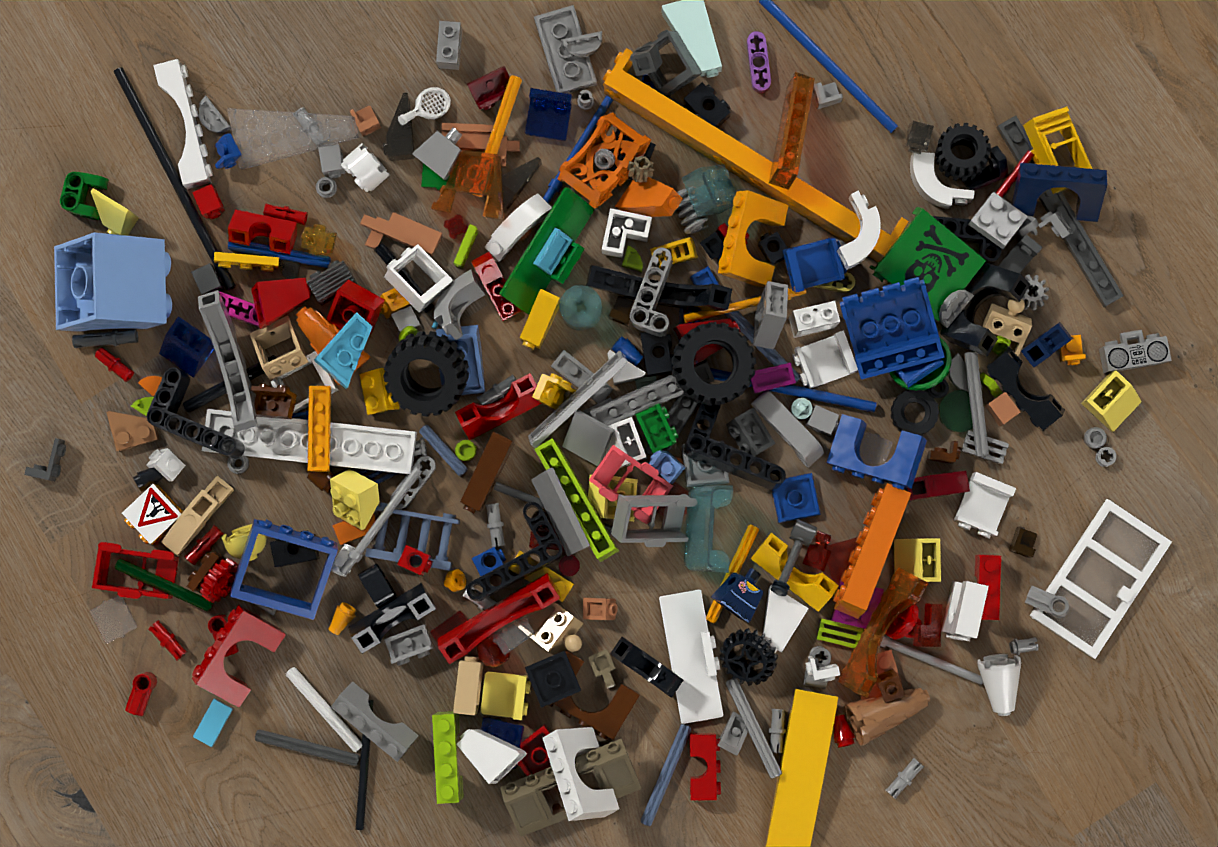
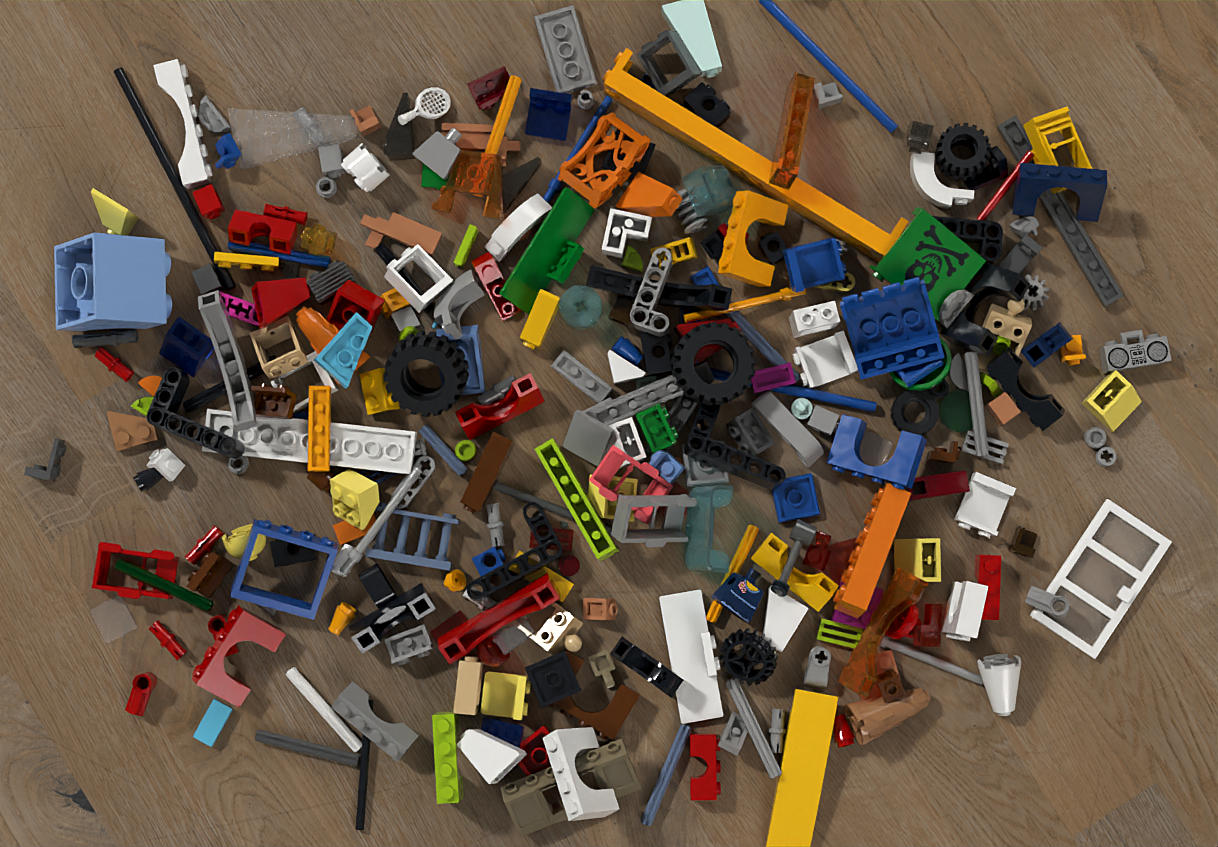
(80, 193): green piece -> none
(152, 514): piece -> none
(196, 515): tan slope -> none
(219, 580): red gear -> none
(405, 560): red brick -> none
(449, 45): light grey brick -> none
(457, 220): clear red plate -> none
(551, 390): yellow bracket -> none
(553, 251): medium azure tile -> none
(560, 512): light grey tile -> none
(577, 399): light grey tile -> none
(583, 45): light grey tile -> none
(603, 163): light grey plate -> none
(640, 169): dark tan gear -> none
(646, 59): dark grey brick -> none
(762, 47): medium lavender beam -> none
(770, 315): light grey window -> none
(826, 673): white bracket -> none
(861, 247): white arch -> none
(904, 778): light grey pin -> none
(998, 220): light grey plate -> none
(1020, 646): light grey pin -> none
(1059, 225): light grey bracket -> none

